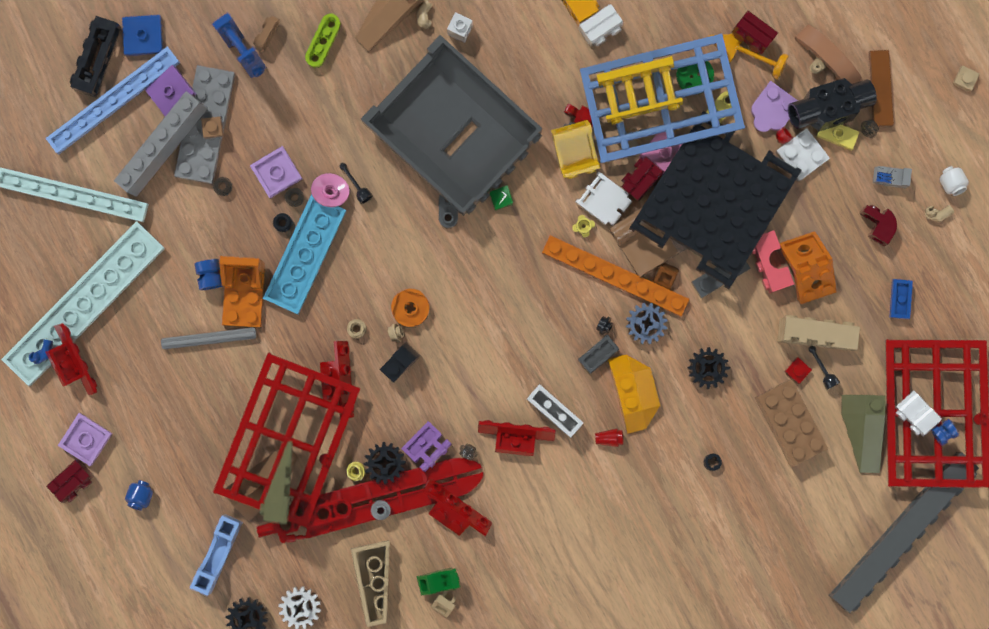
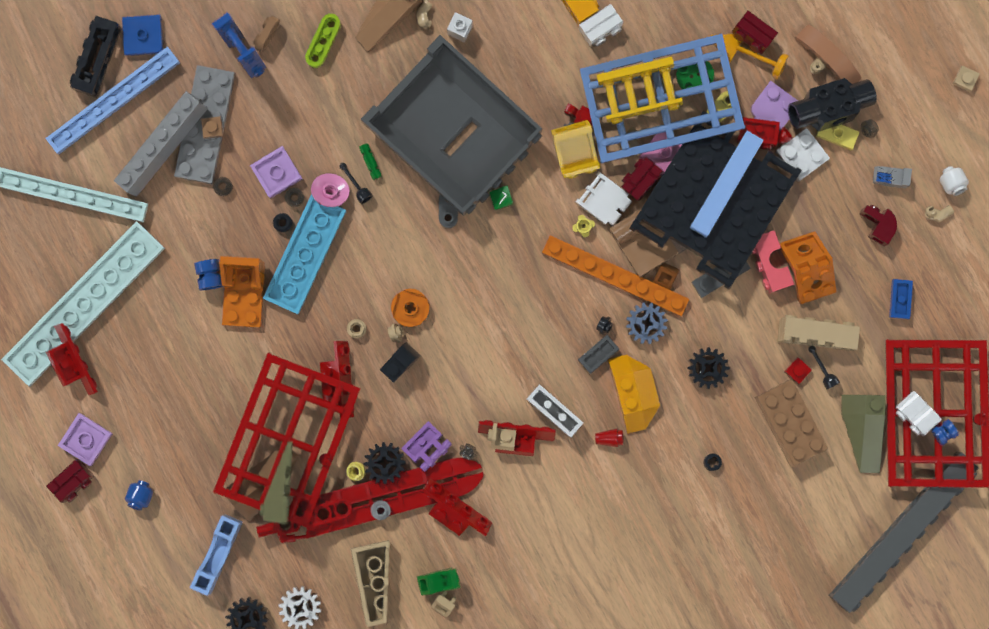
(40, 356): blue arm -> none
(168, 89): medium lavender plate -> none
(208, 338): light grey axle -> none
(370, 161): none -> green axle
(502, 438): none -> tan bracket
(726, 184): none -> light blue tile
(763, 129): none -> red bracket
(881, 79): dark orange tile -> none

